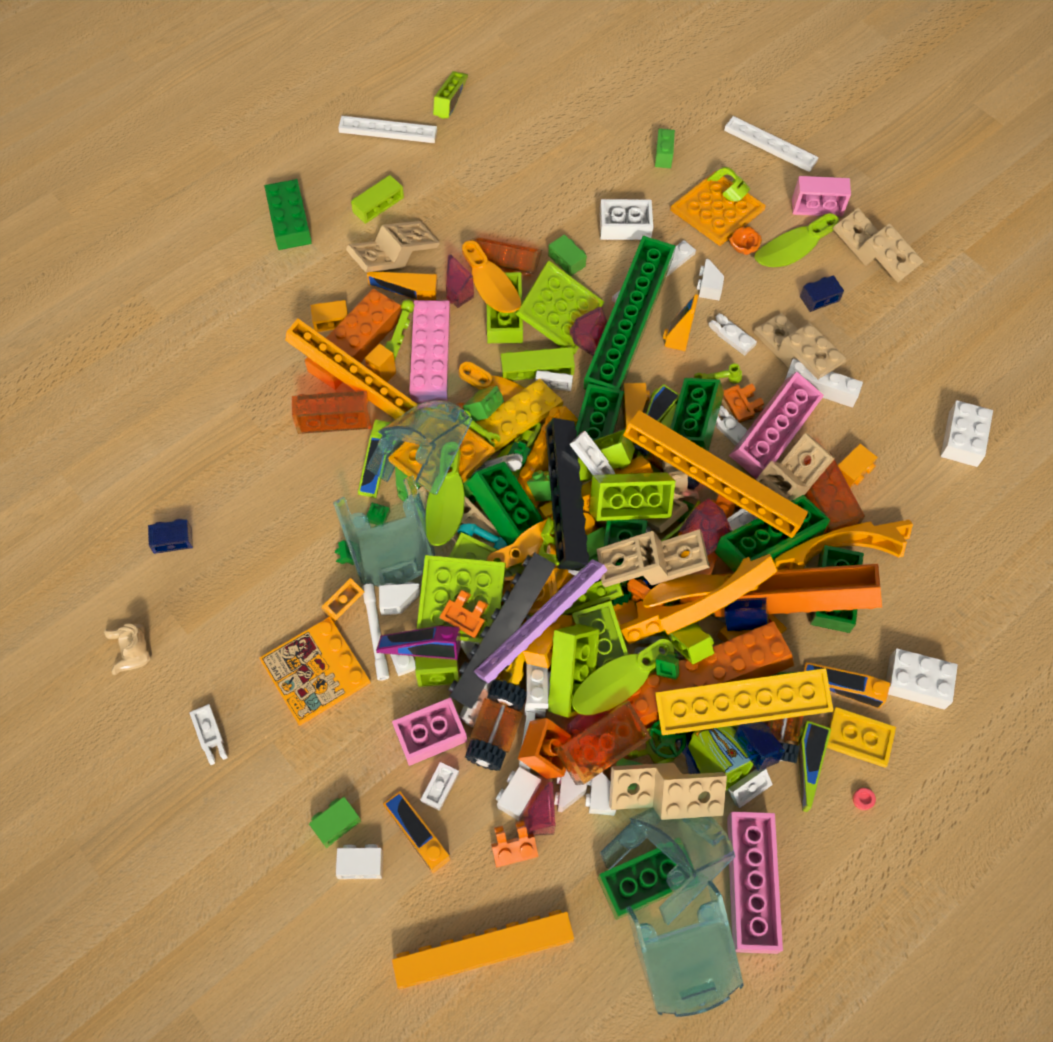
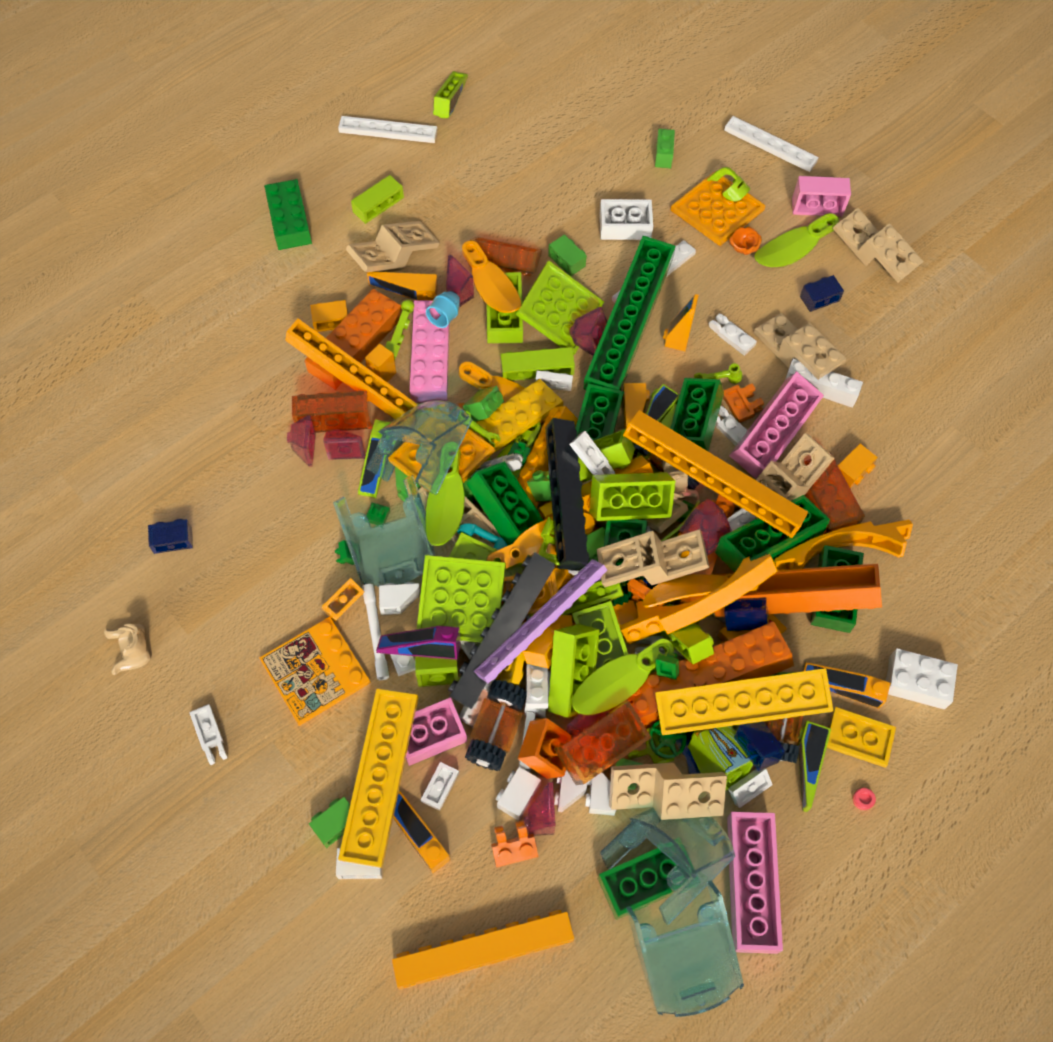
(302, 439): none -> clear pink slope
(343, 445): none -> clear pink slope
(378, 778): none -> yellow plate
(447, 306): none -> medium azure helmet
(460, 617): orange plate -> none
(711, 282): white slope -> none
(967, 433): white brick -> none

